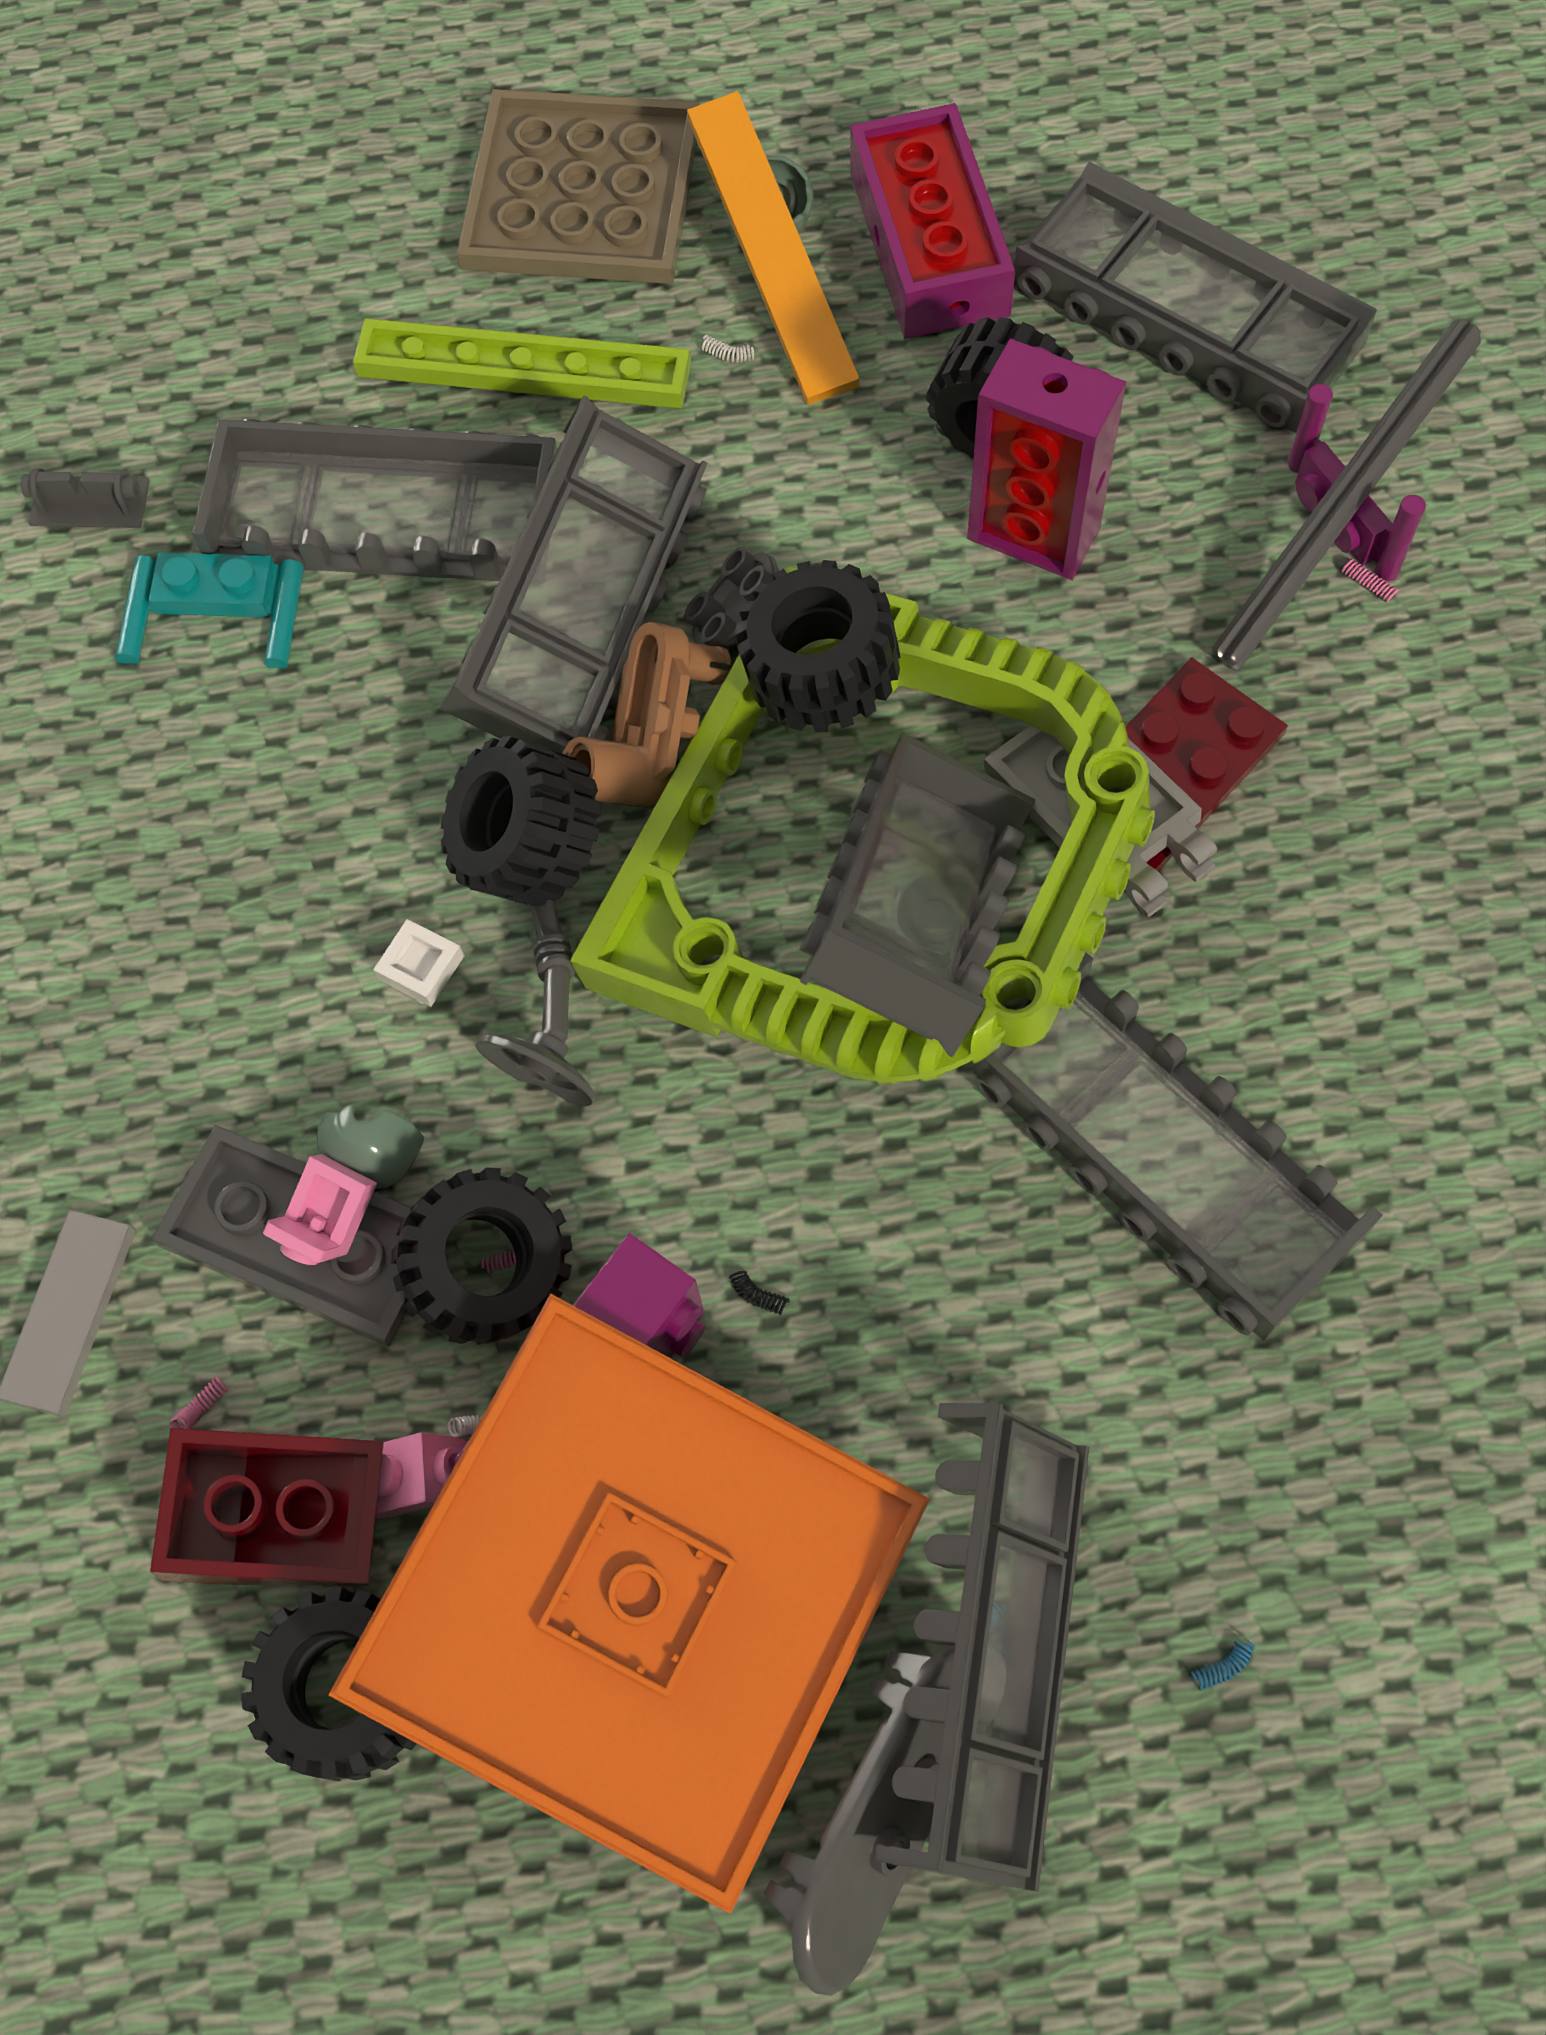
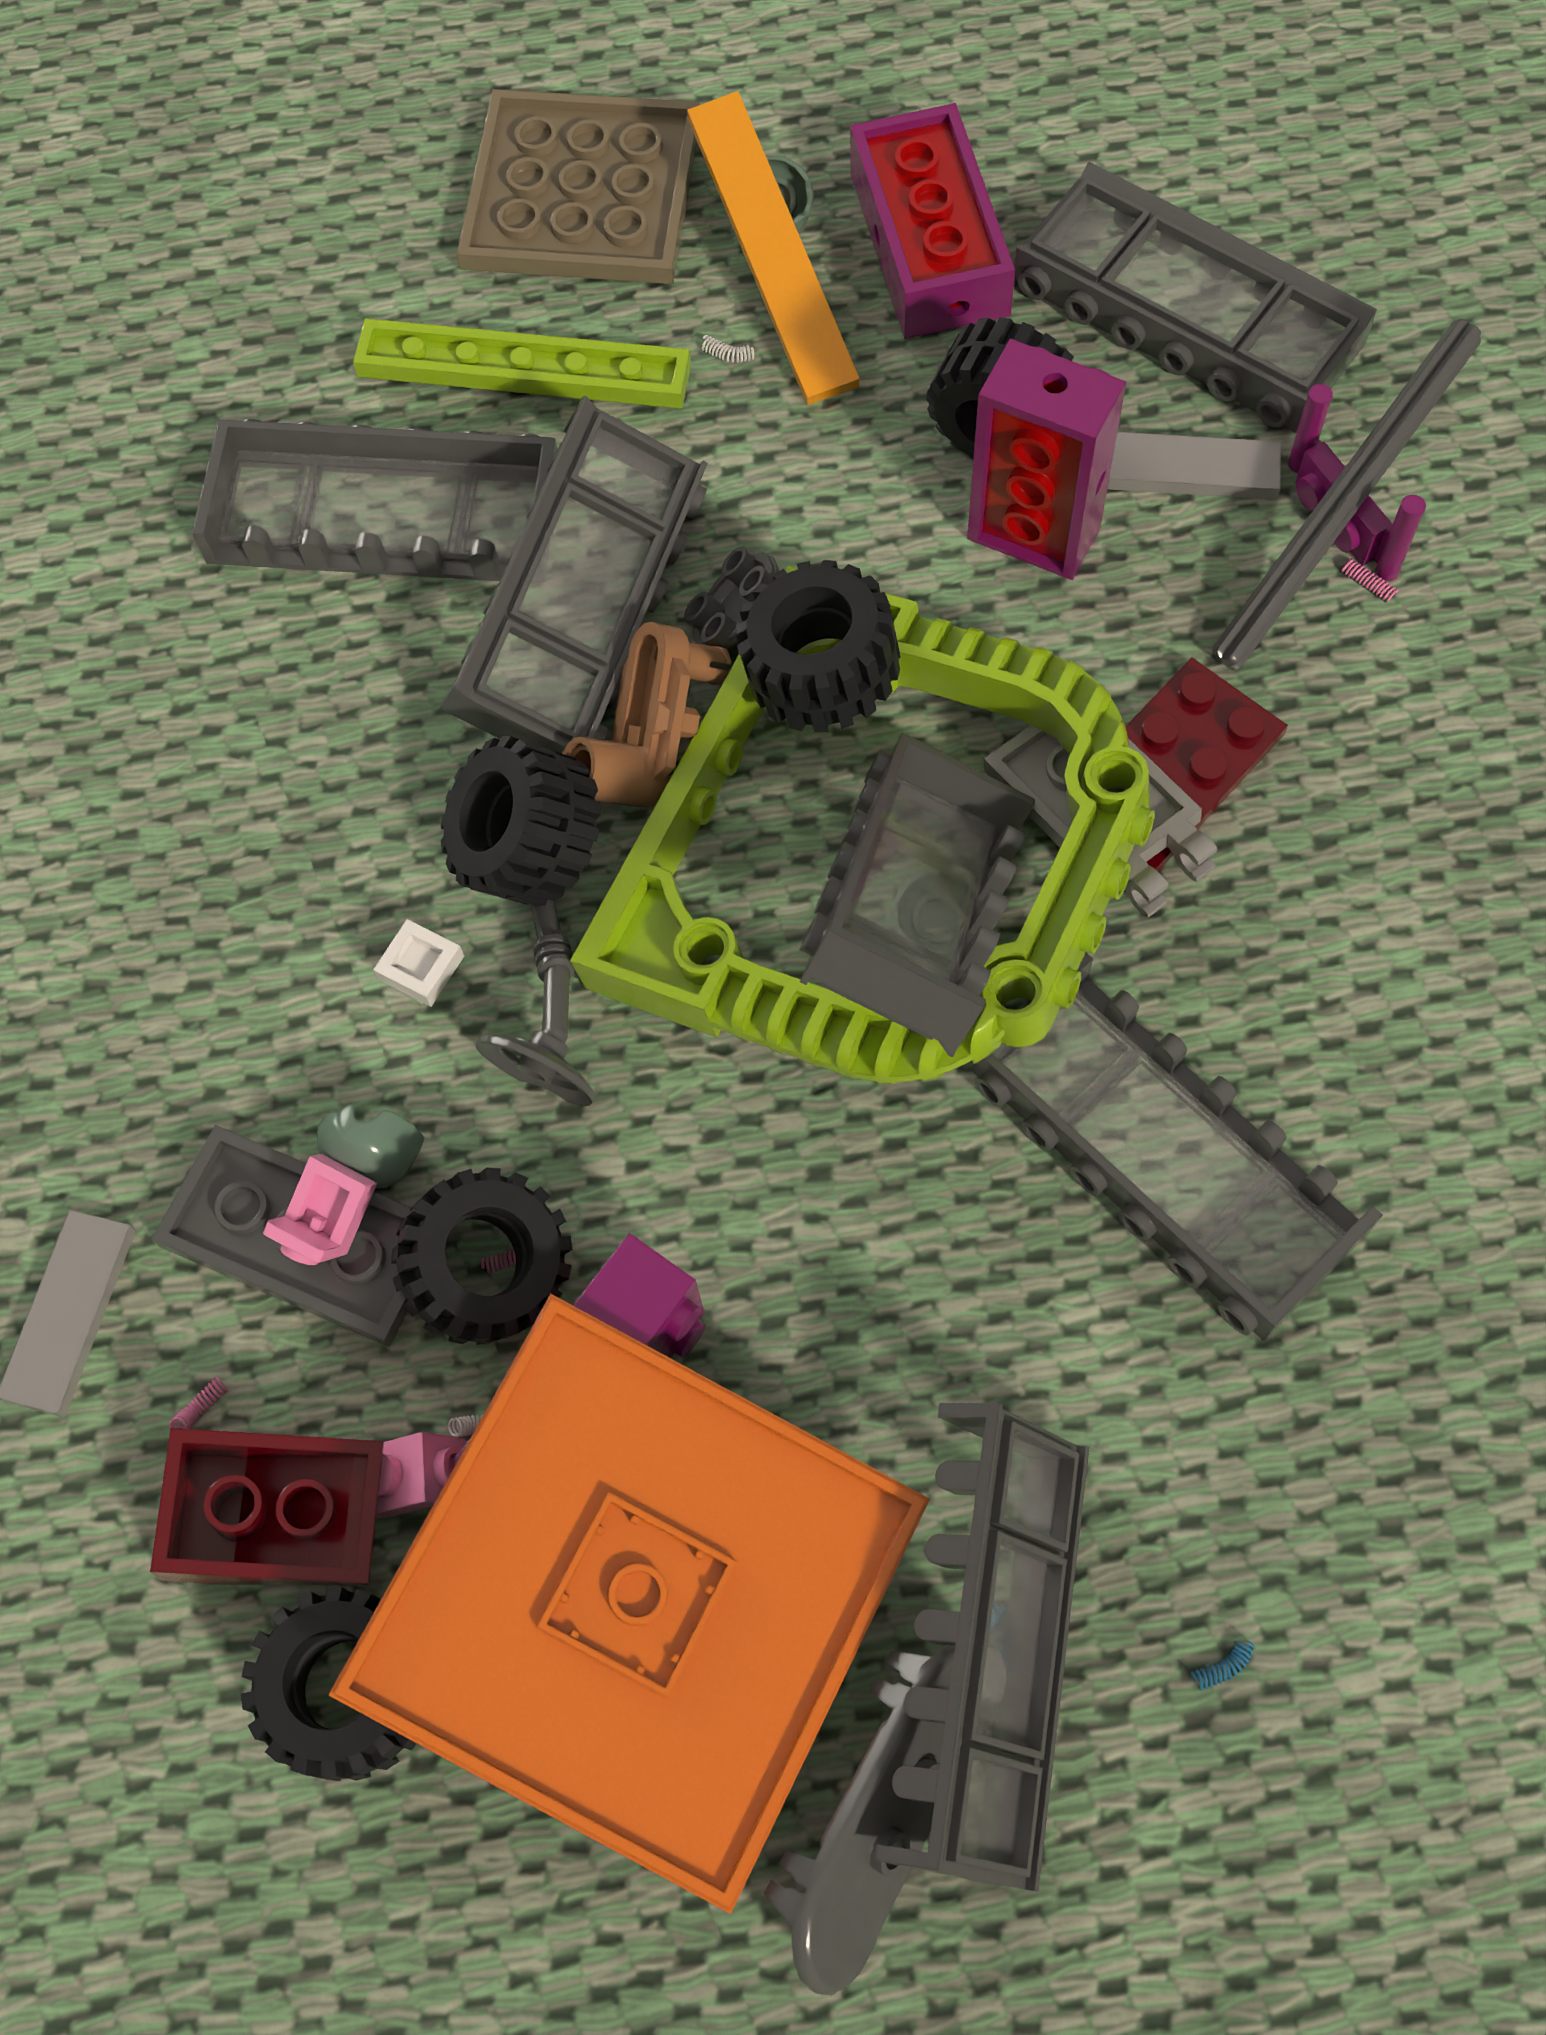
(85, 500): dark grey hinge -> none
(212, 588): teal plate -> none
(749, 1283): black leg -> none
(1196, 465): none -> light grey tile

